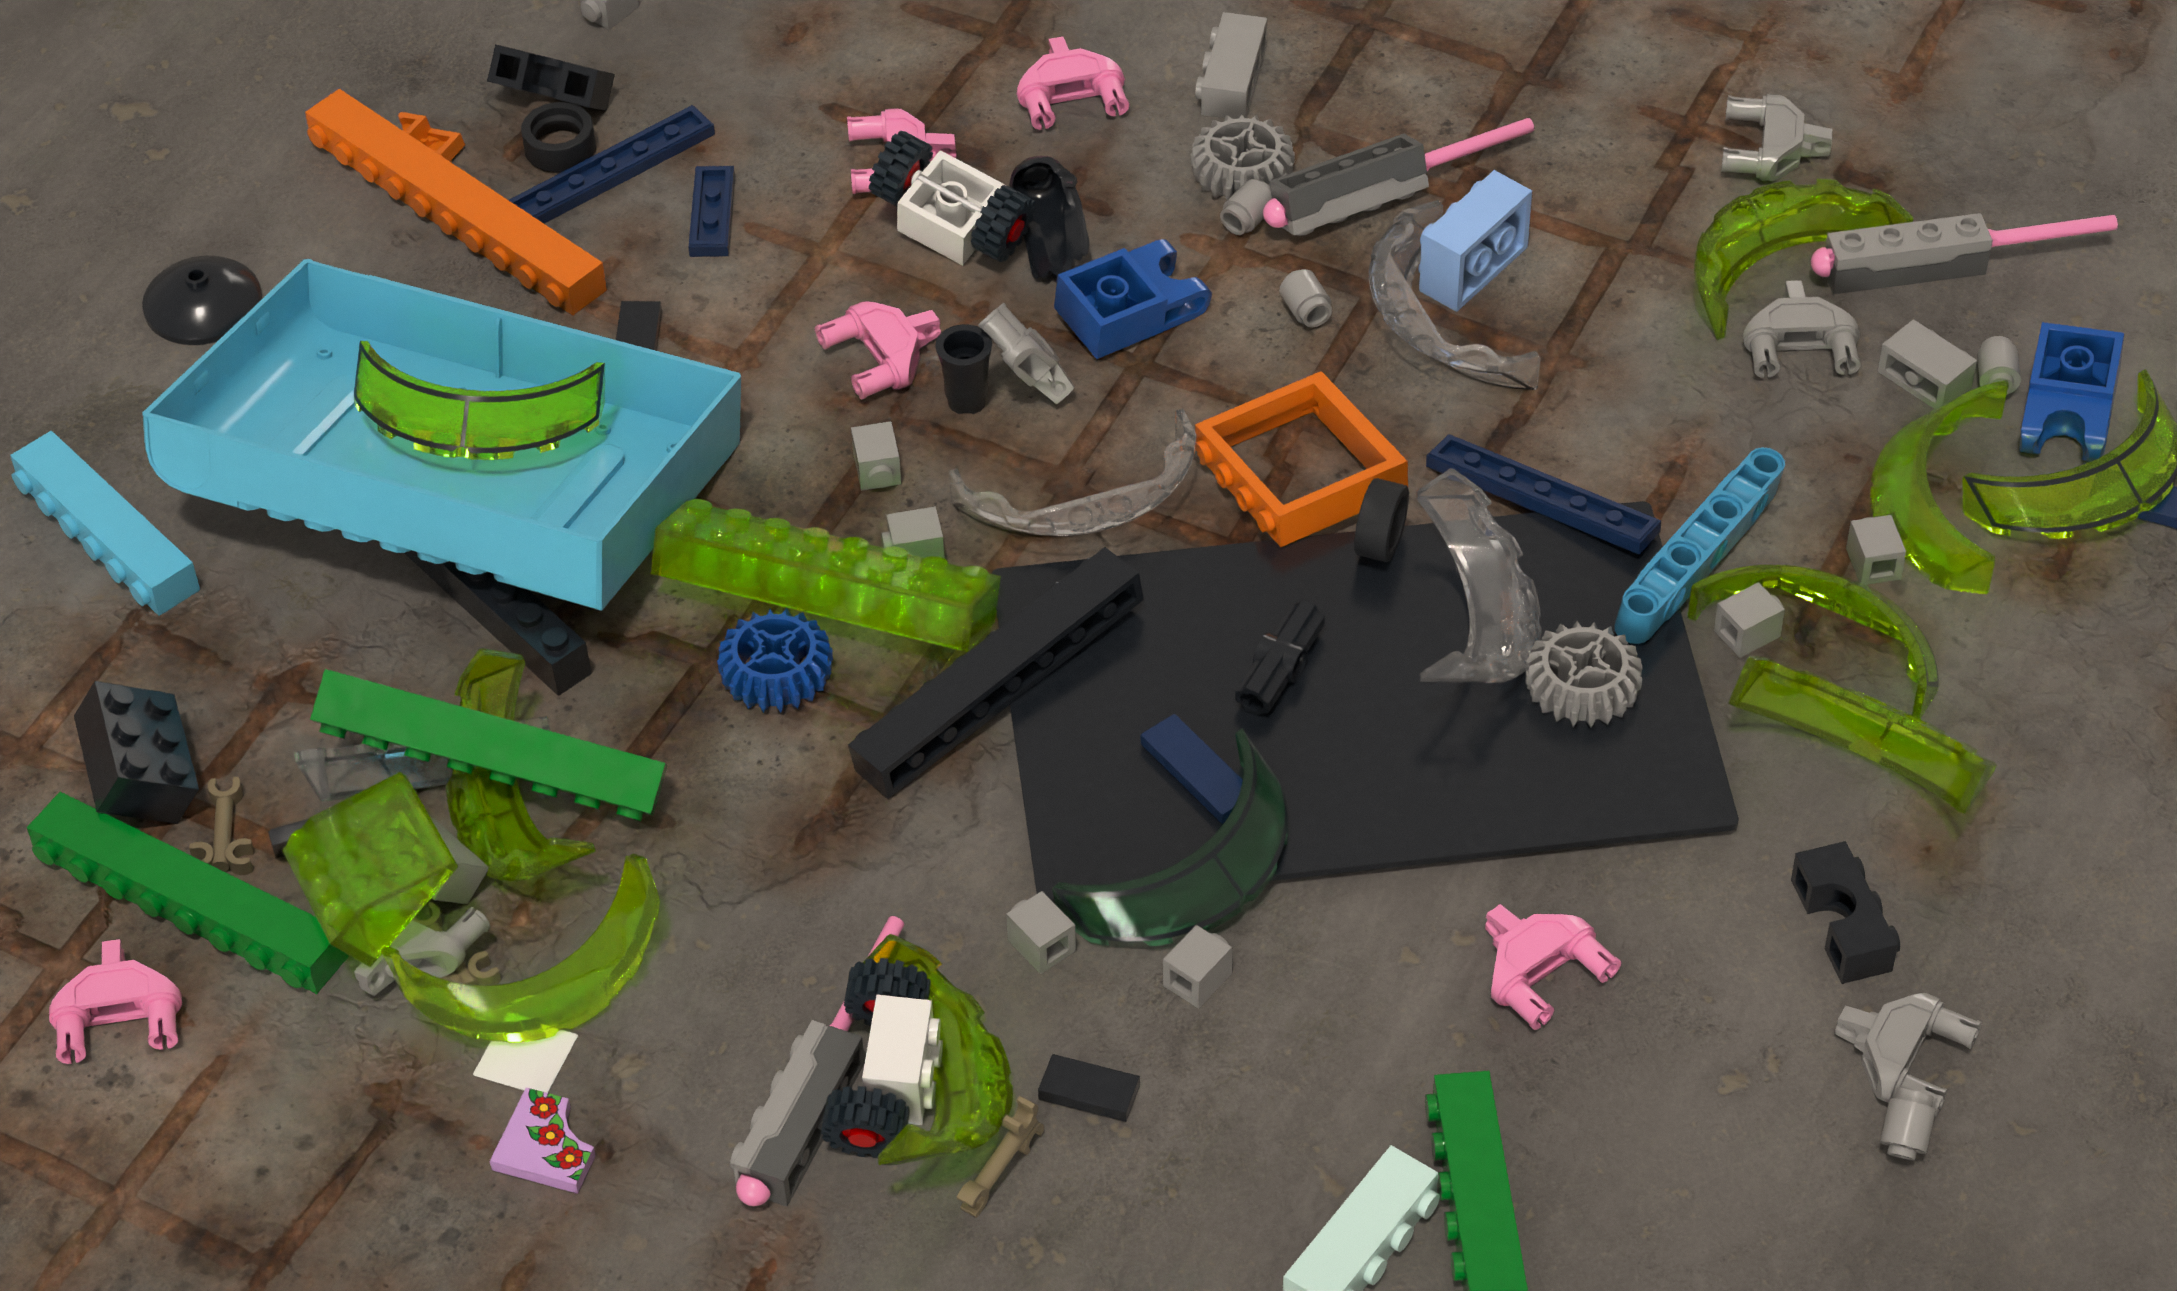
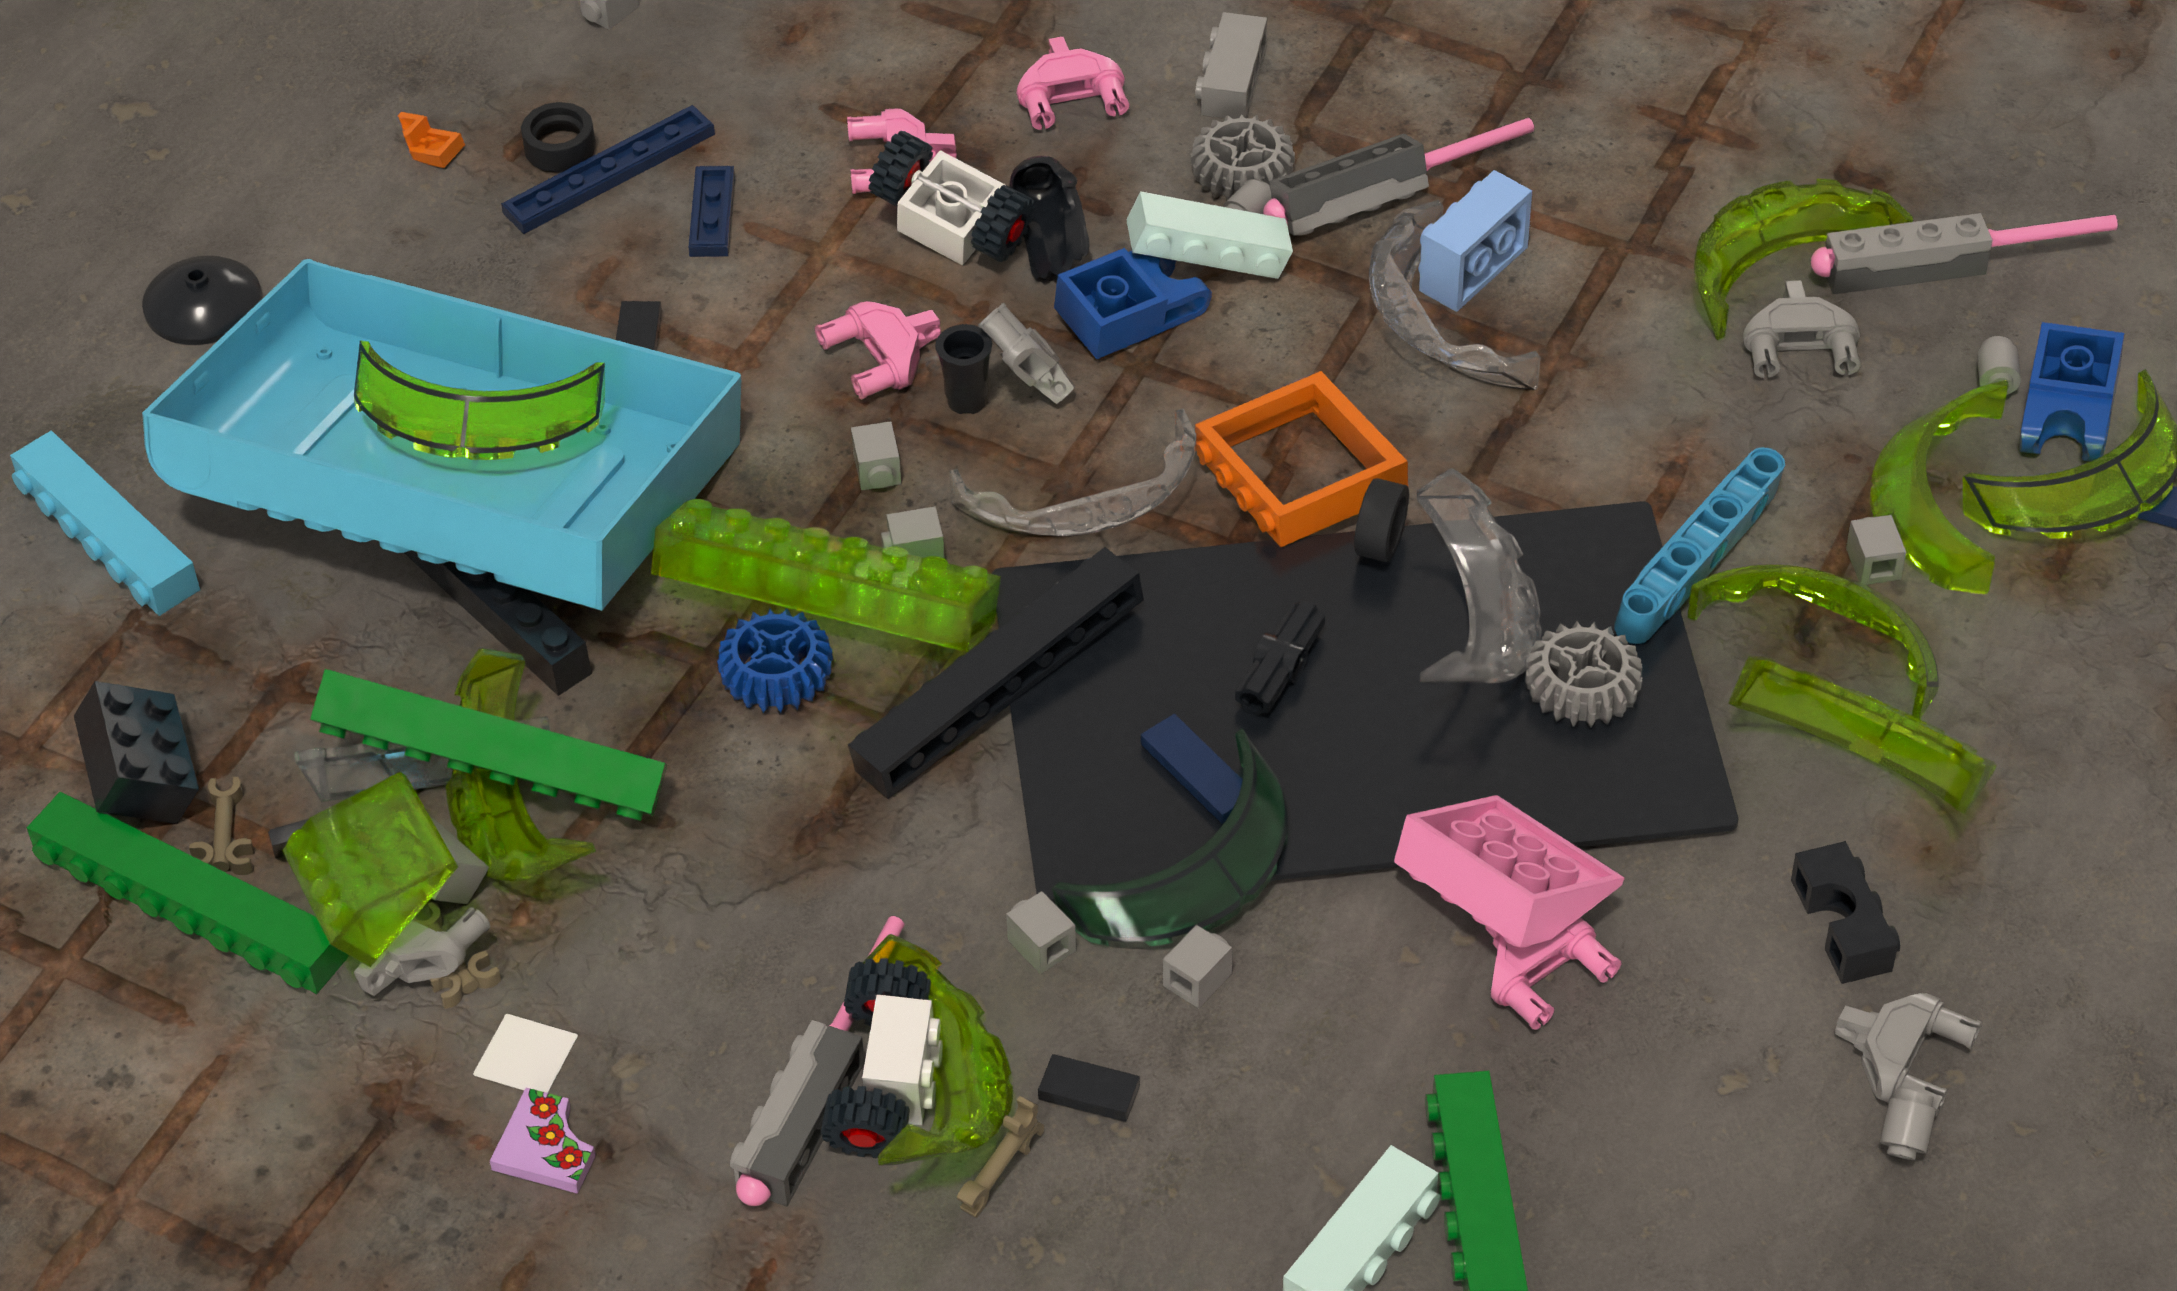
(113, 994): bright pink connector -> none
(456, 202): orange brick -> none
(551, 77): black arch -> none
(555, 998): clear neon green windscreen -> none
(1209, 235): none -> light aqua brick
(1306, 298): light grey brick -> none
(1503, 868): none -> bright pink slope
(1546, 494): dark blue tile -> none
(1749, 619): light grey brick -> none
(1783, 137): light grey connector -> none
(1926, 365): light grey brick -> none

